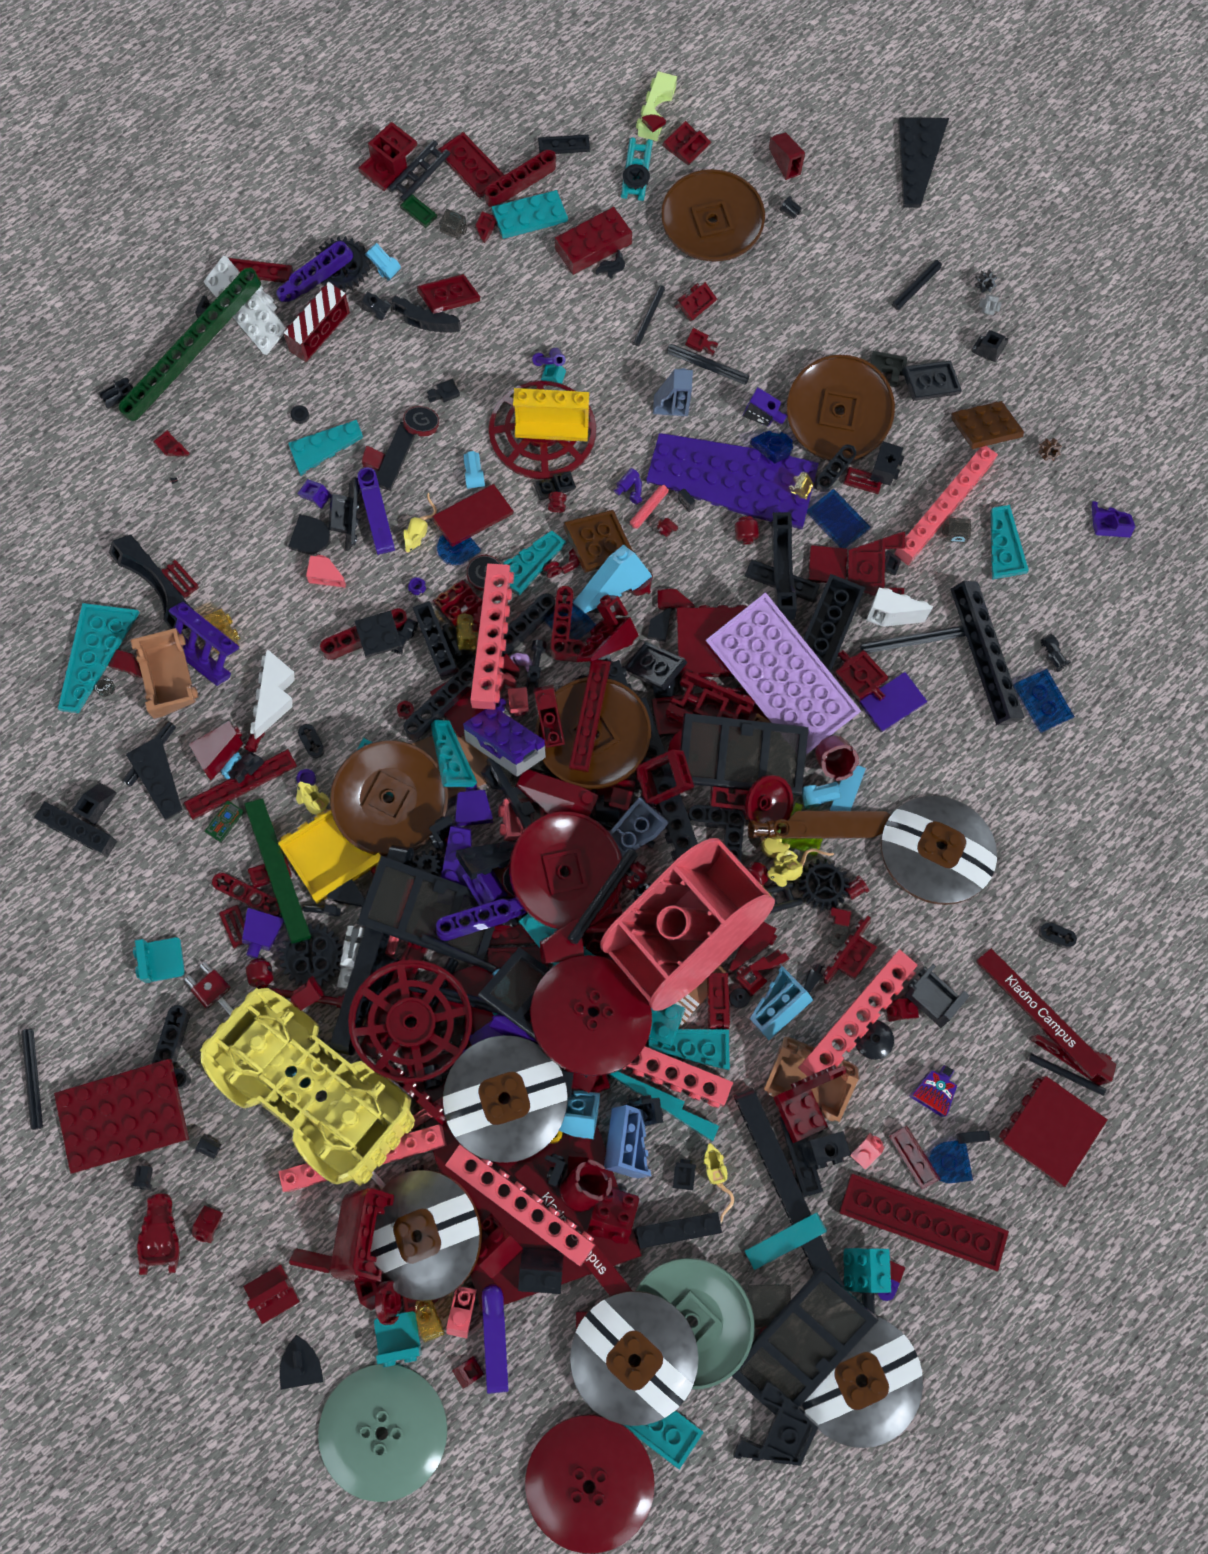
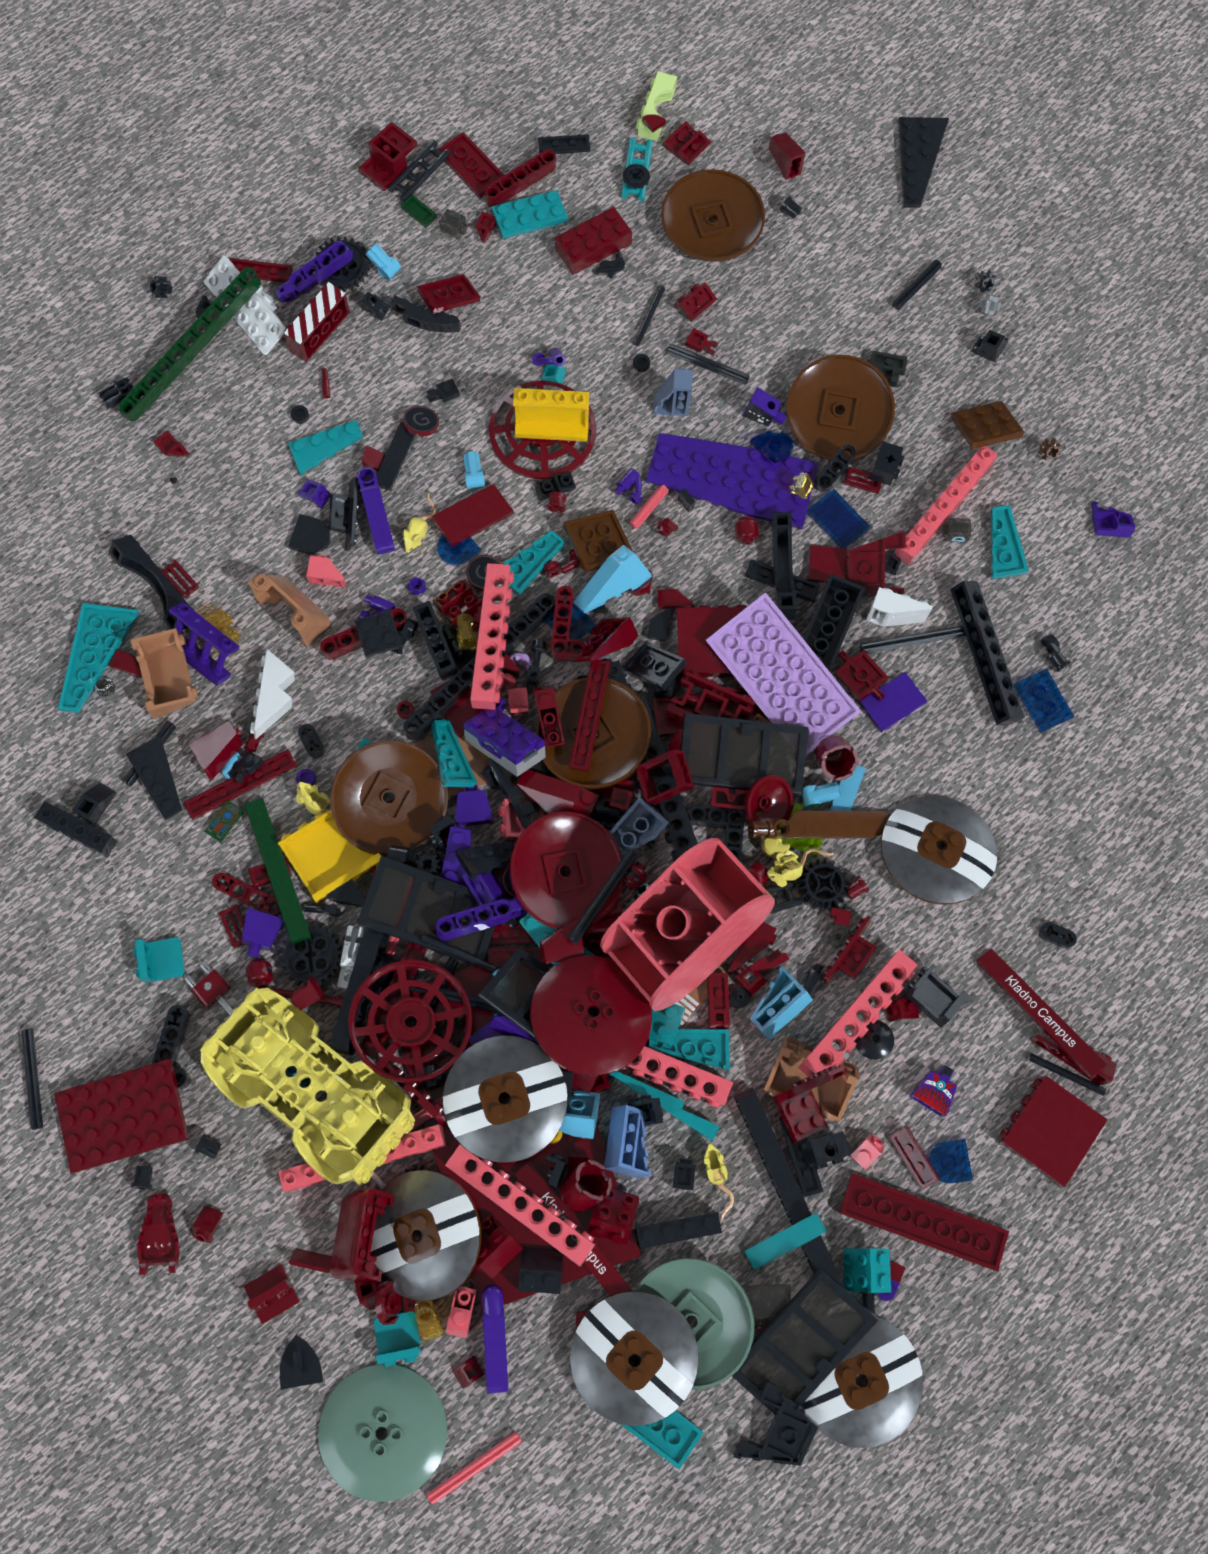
(160, 287): none -> black gear
(308, 617): none -> nougat windscreen
(325, 384): none -> dark red piece
(377, 603): none -> dark purple plant
(473, 1468): none -> coral axle
(595, 1451): dark red dish -> none
(610, 608): dark red window -> none
(641, 363): none -> black tile
(931, 380): black tile -> none
(973, 1137): black beam -> none

